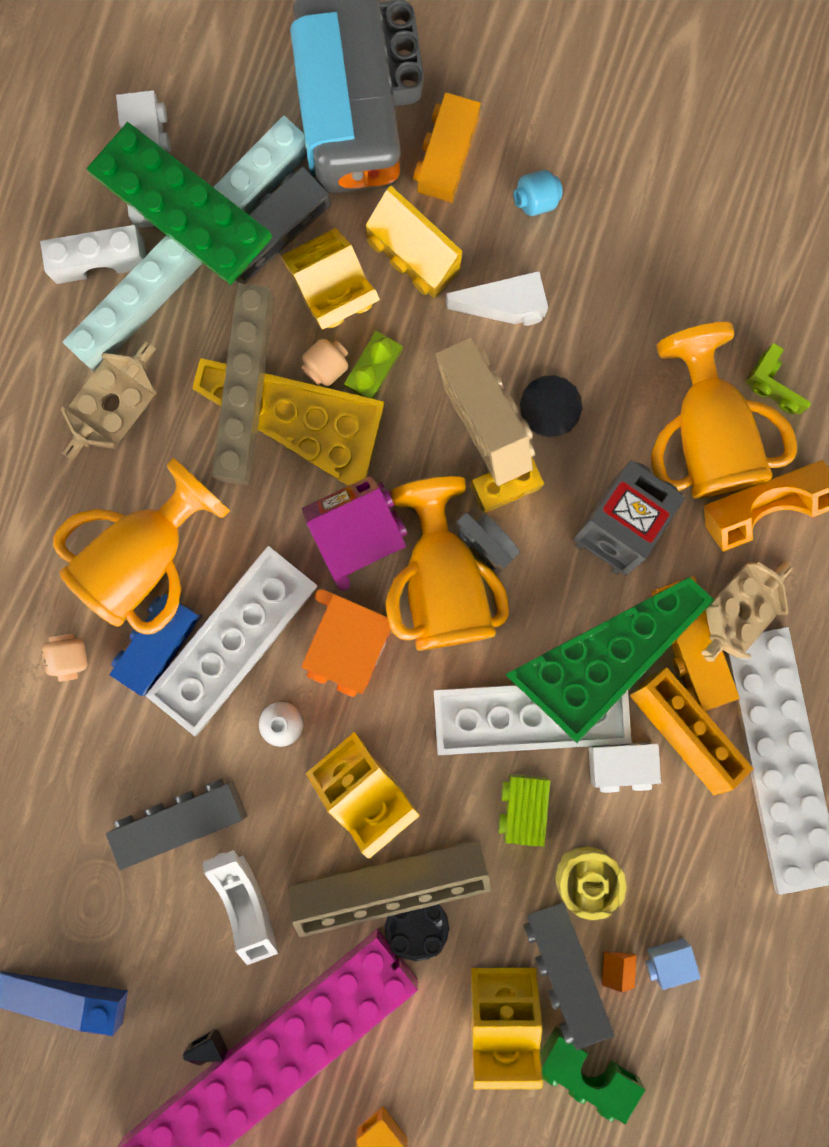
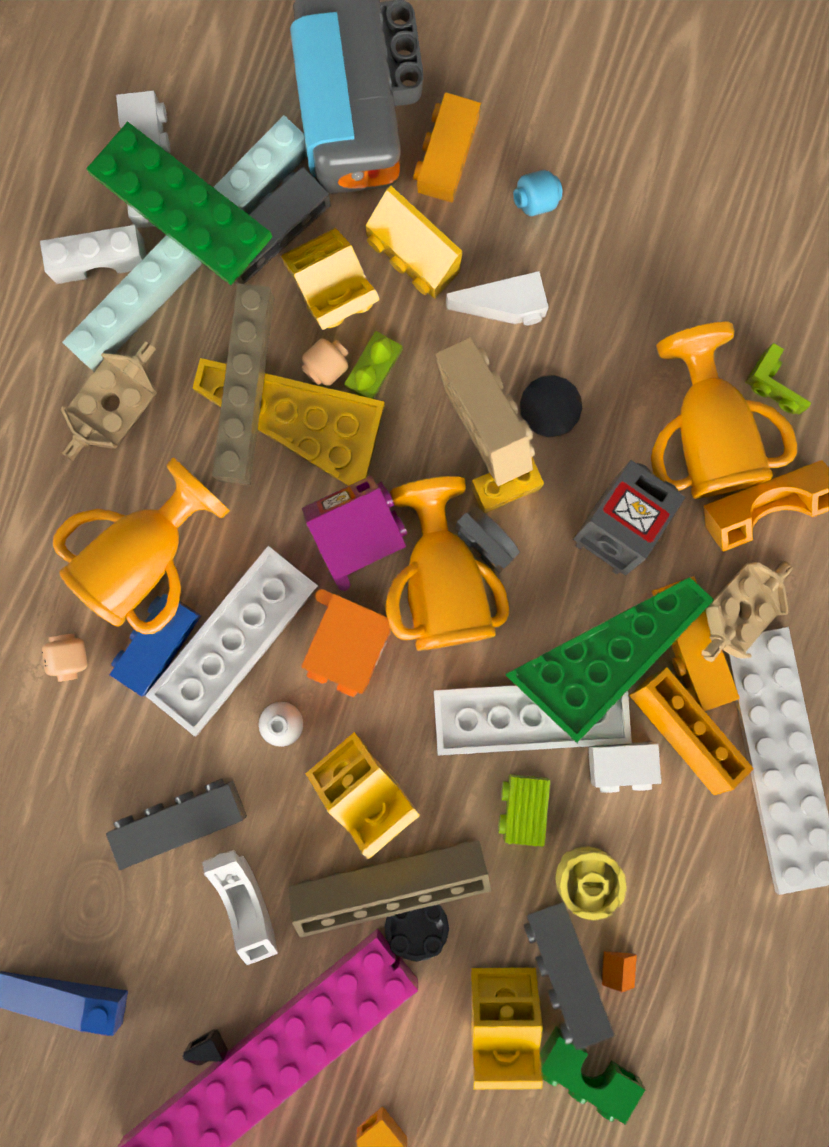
(672, 964): light blue brick -> none

